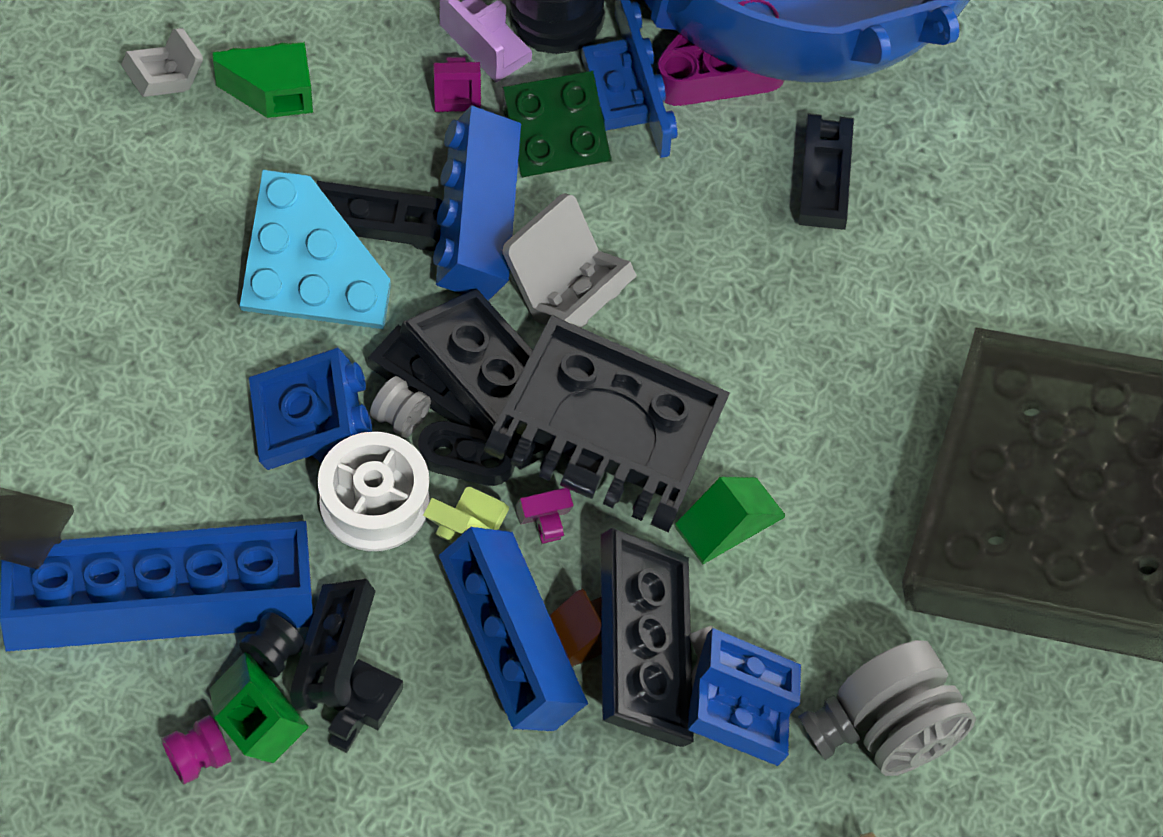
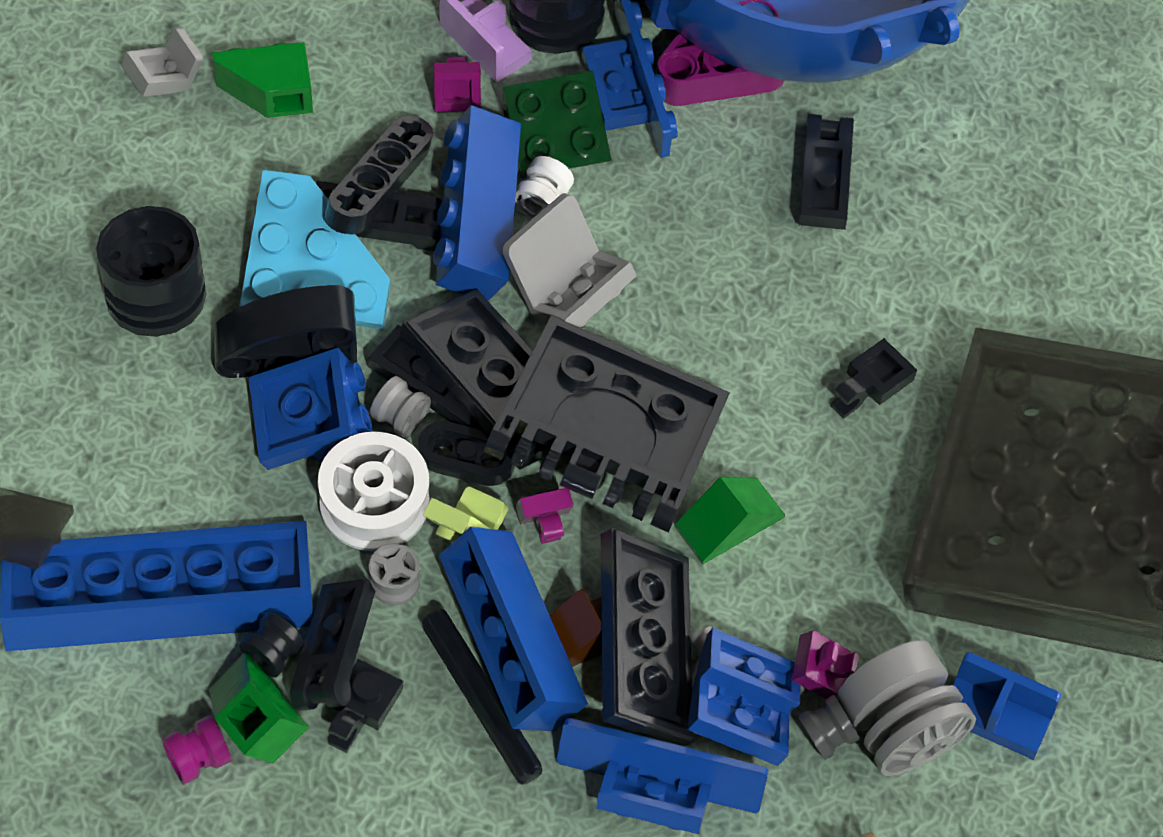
(151, 270): none -> black wheel
(285, 330): none -> black beam
(383, 175): none -> black beam
(390, 563): none -> light grey wheel
(481, 696): none -> black axle
(544, 183): none -> white wheel
(659, 778): none -> blue bracket
(822, 664): none -> magenta tile
(874, 373): none -> black plate
(1006, 704): none -> blue panel

